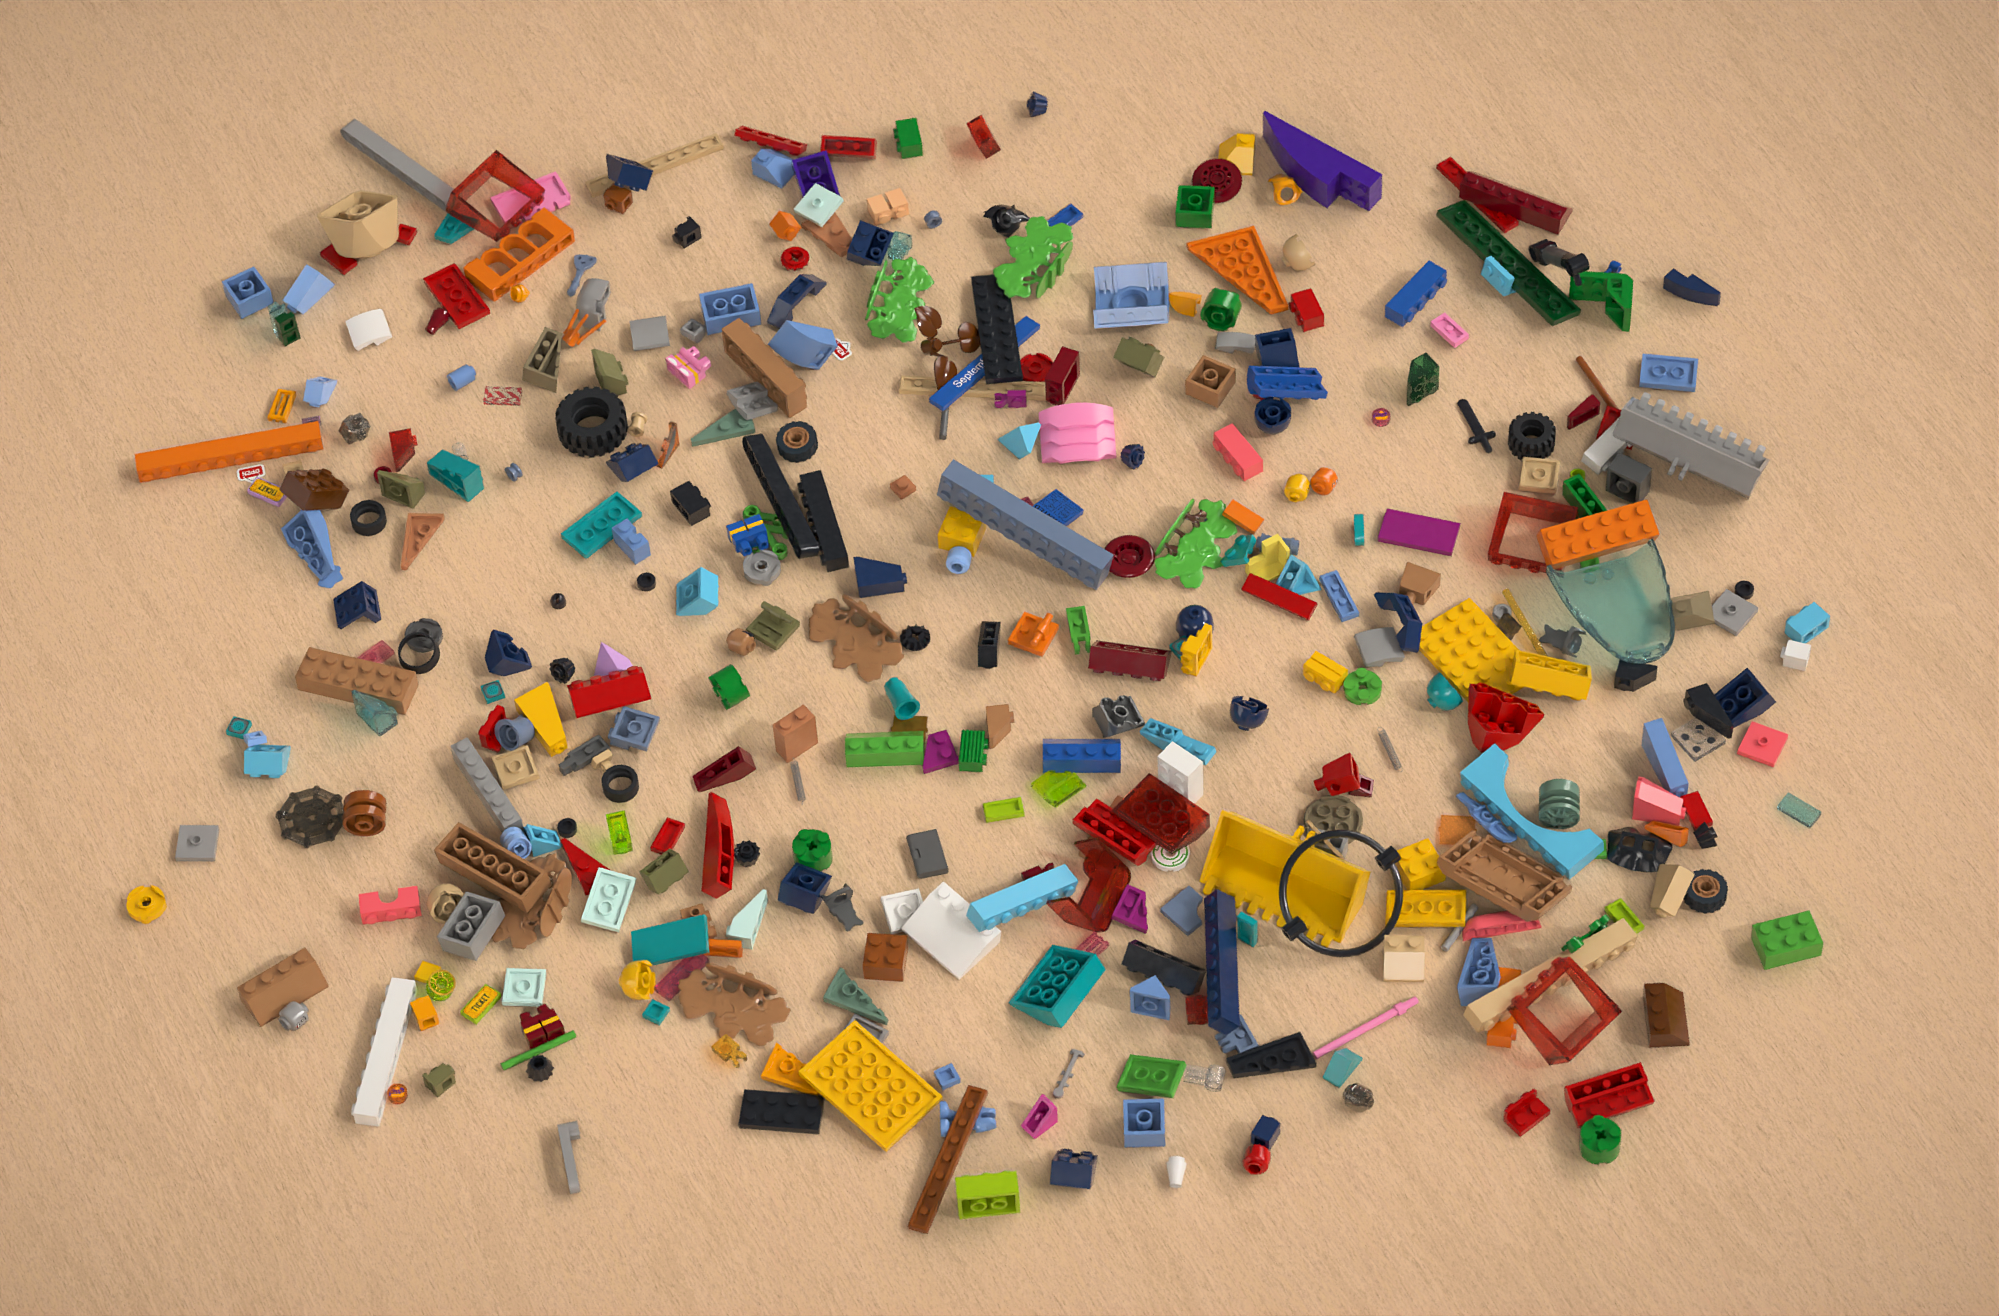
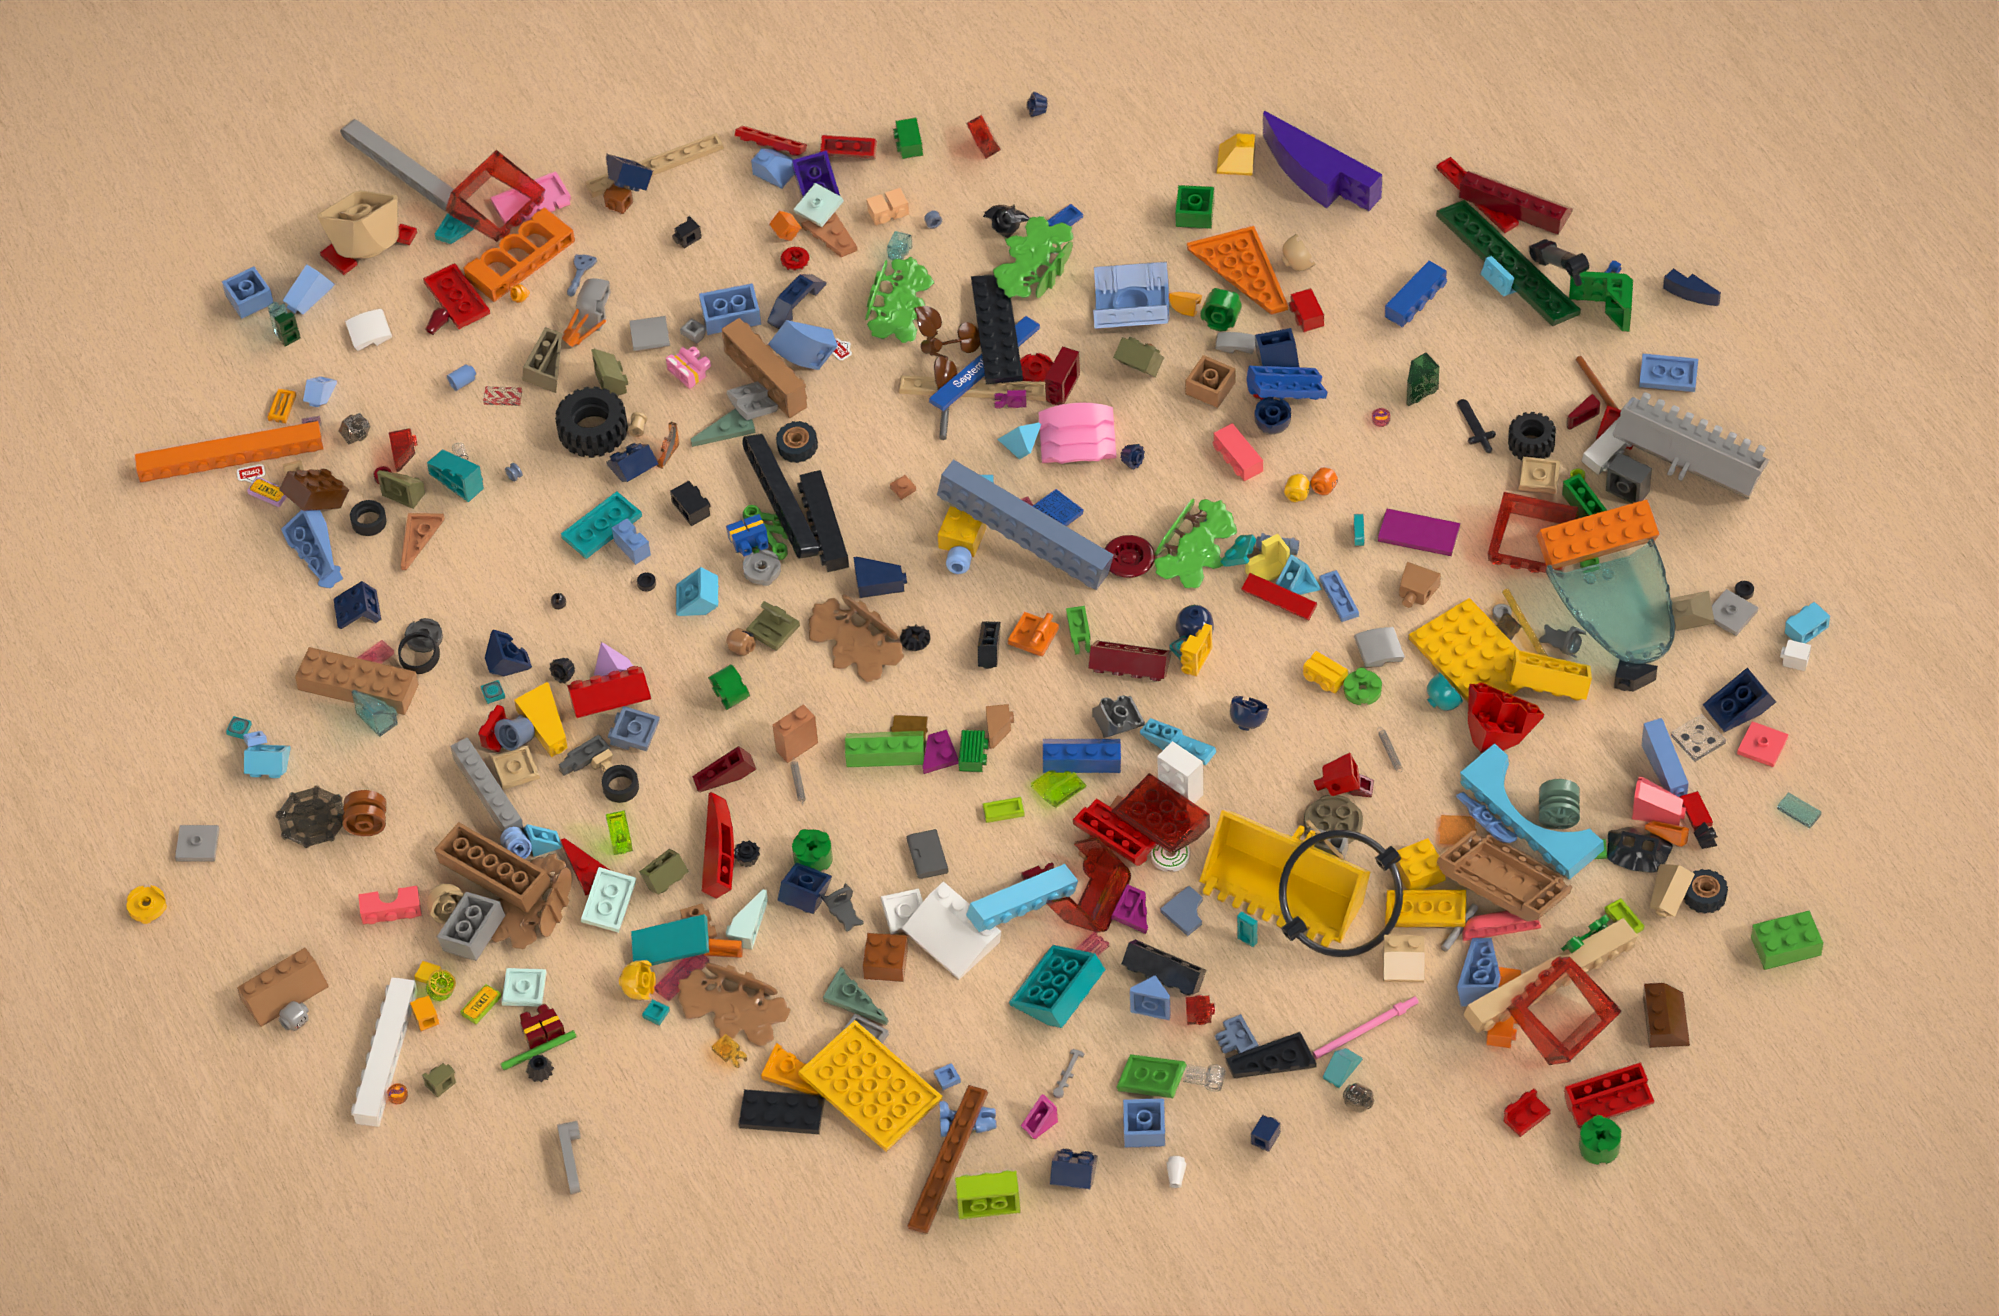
(567, 827): black tile -> none
(667, 836): red tile -> none
(869, 245): dark blue slope -> none
(903, 702): teal plant -> none
(1216, 175): dark red wheel -> none
(1221, 962): dark blue brick -> none
(1243, 517): orange tile -> none
(1256, 1159): red head -> none
(1281, 181): light orange hair -> none
(1410, 633): dark blue slope -> none
(1449, 330): bright pink plate -> none
(1707, 709): black slope -> none

